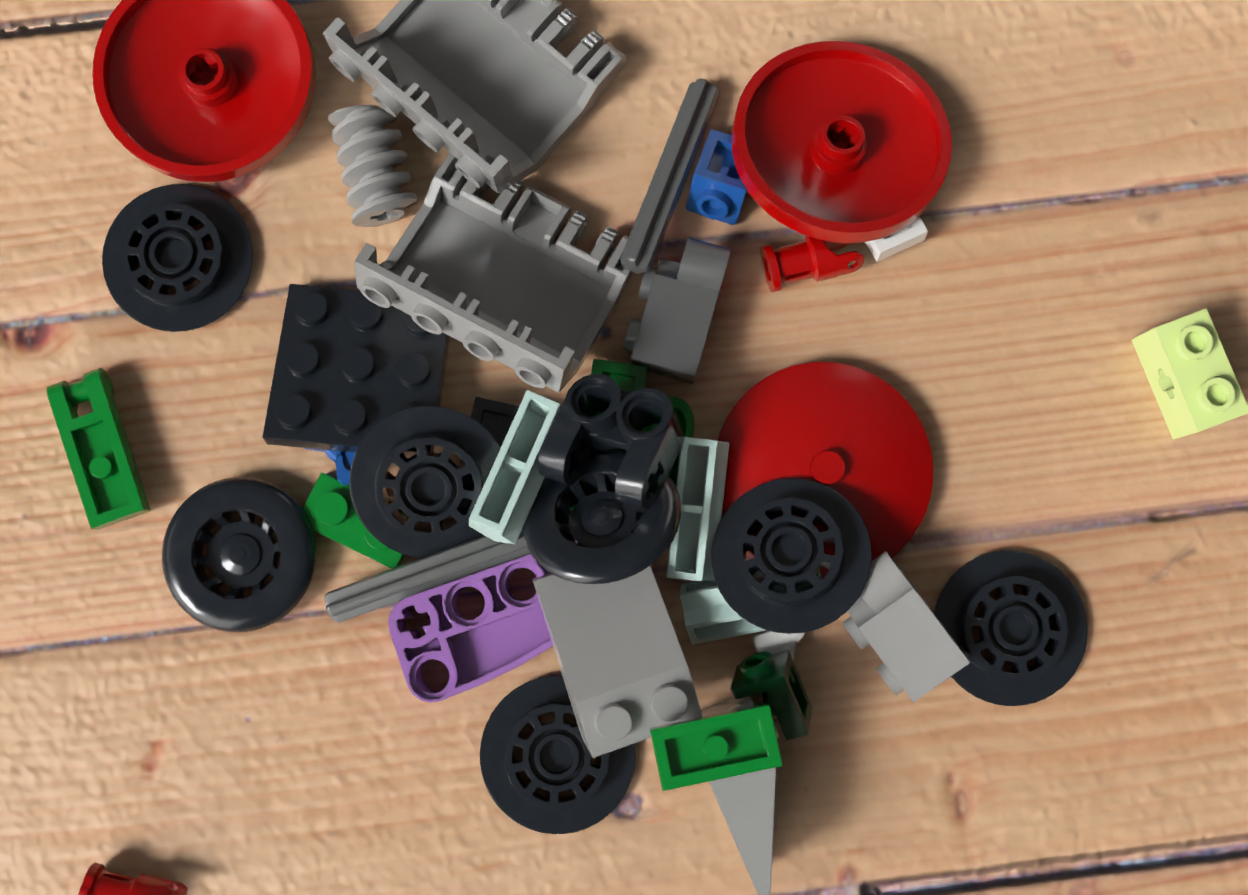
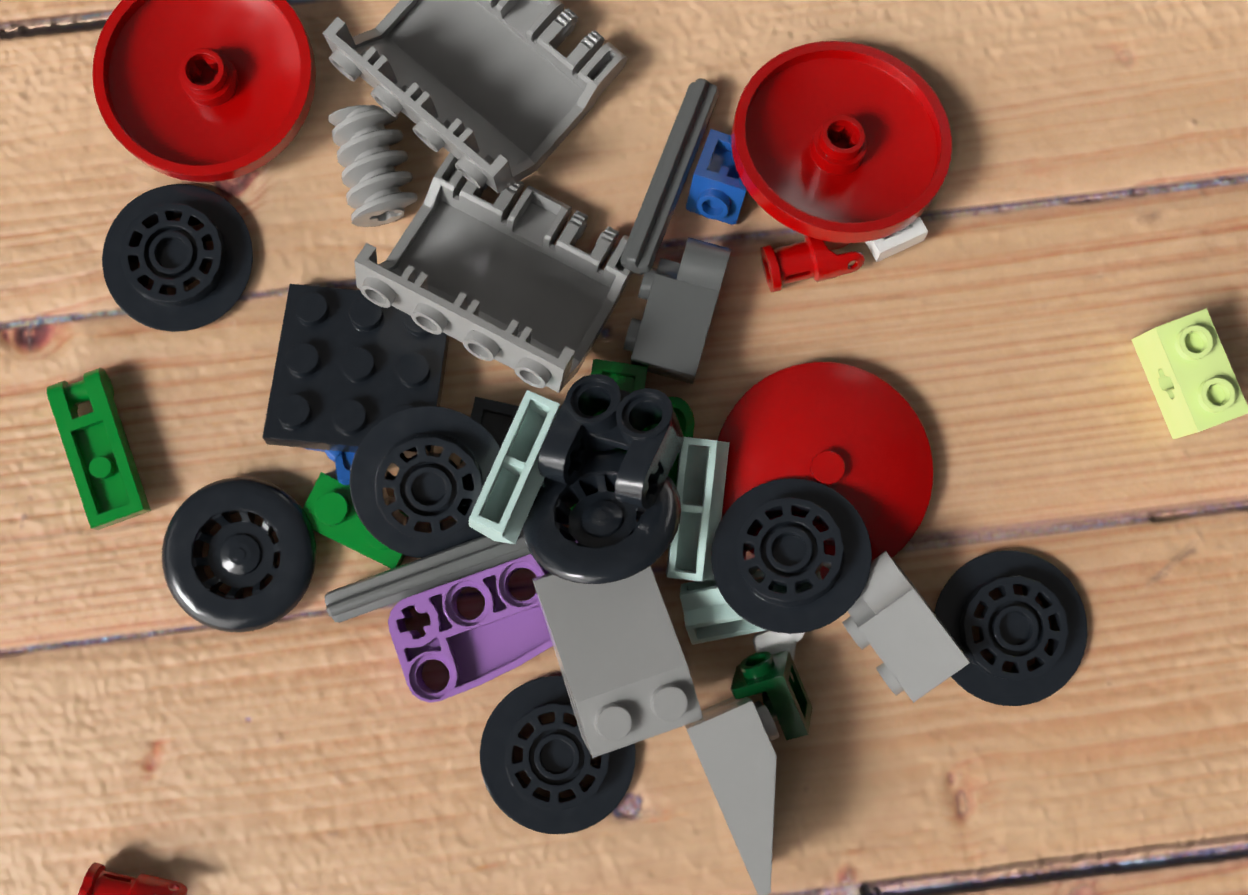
(715, 747): green plate -> none

